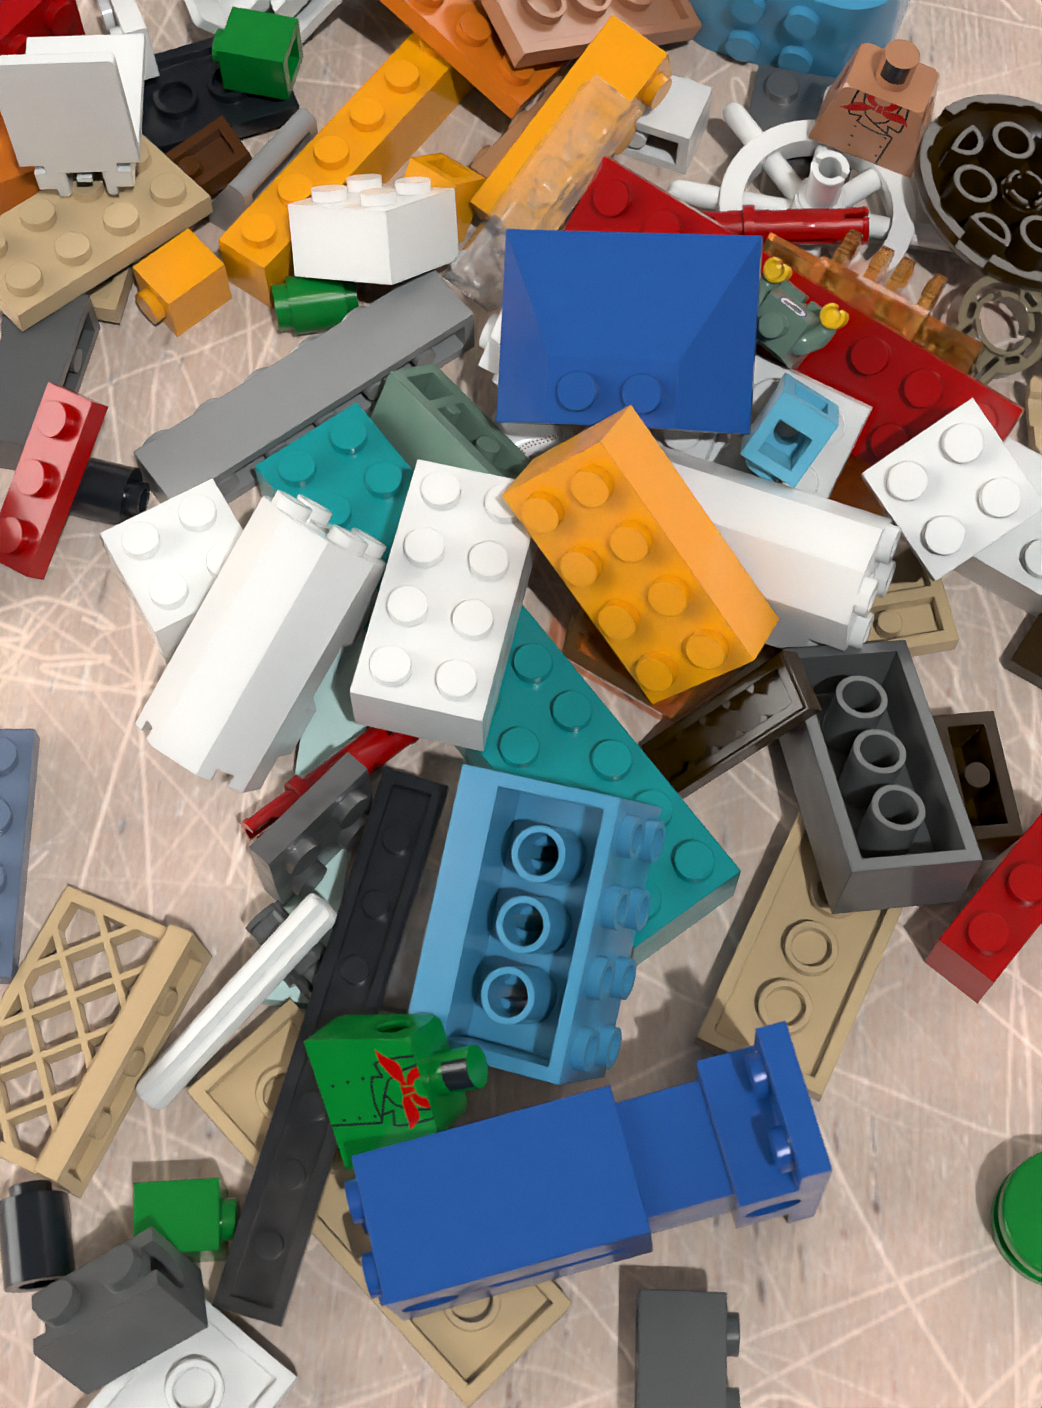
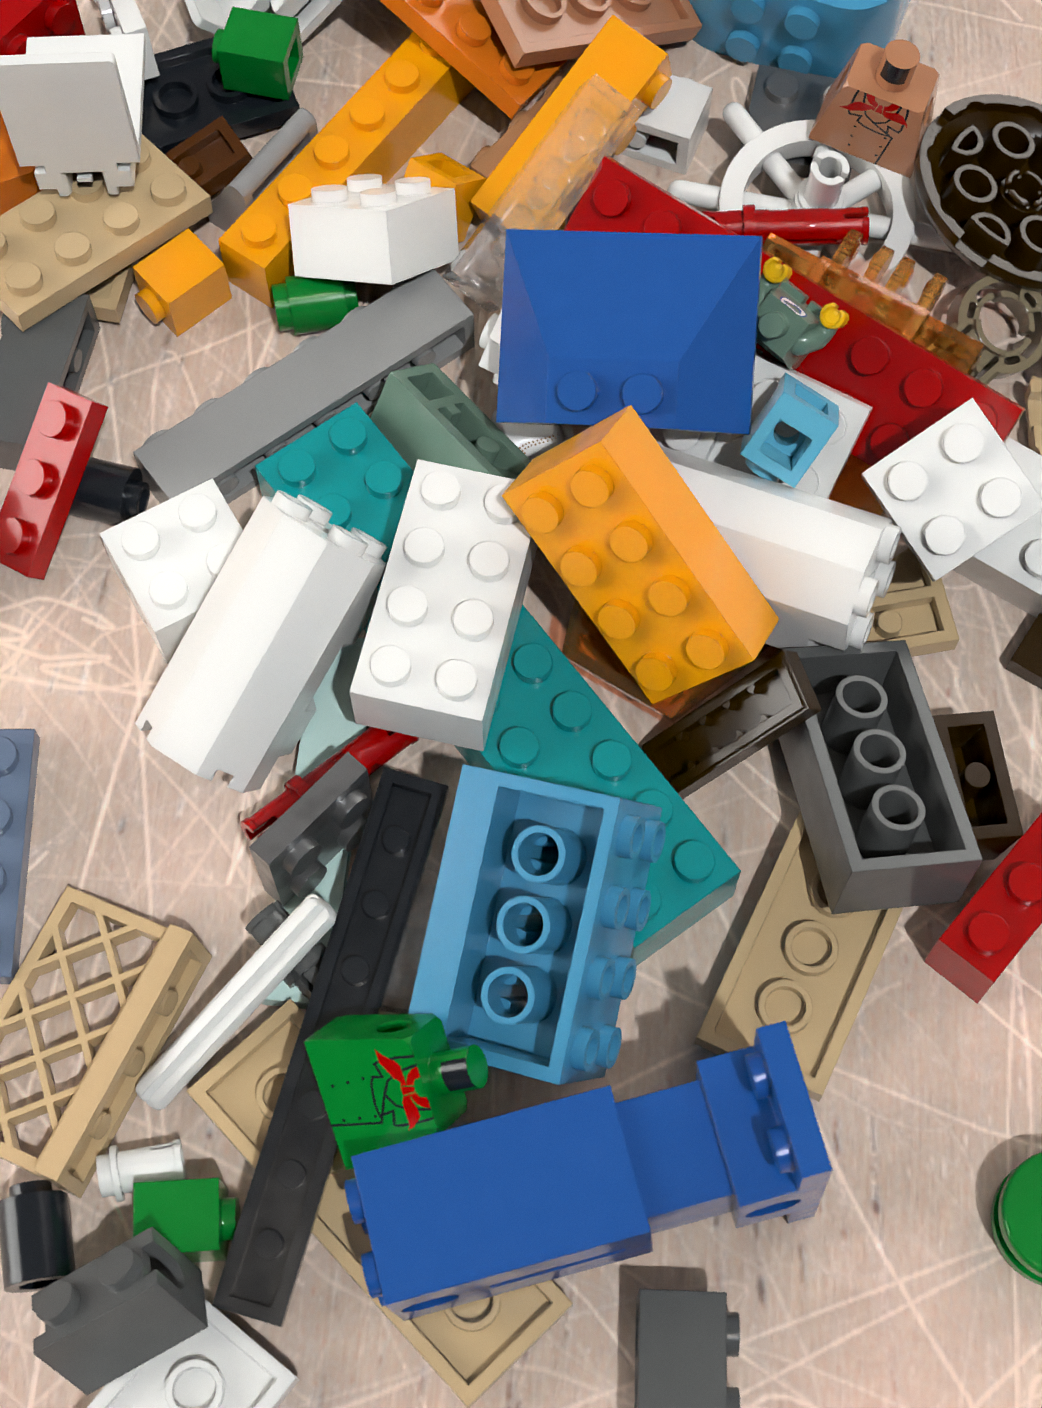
(122, 1169): none -> white pin

